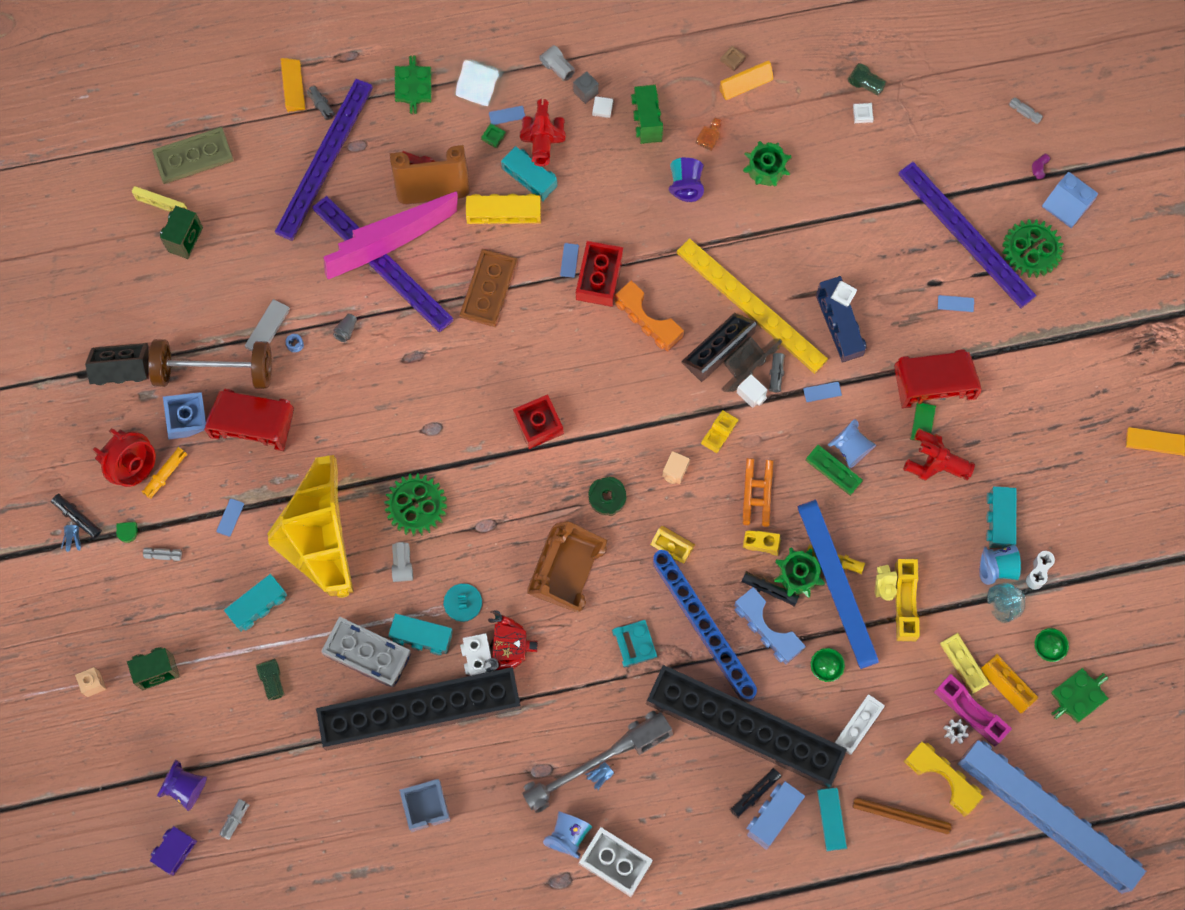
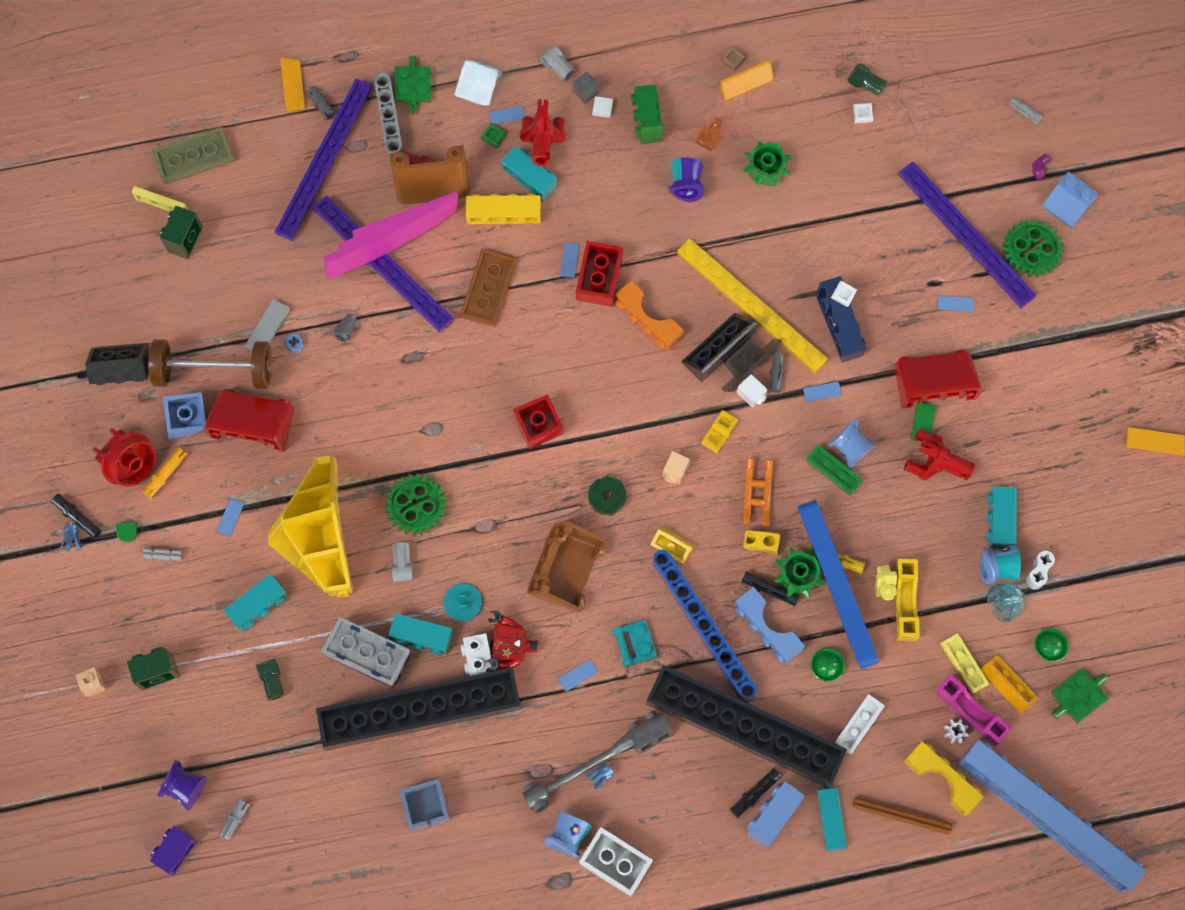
(385, 109): none -> light grey beam
(578, 675): none -> medium blue sticker

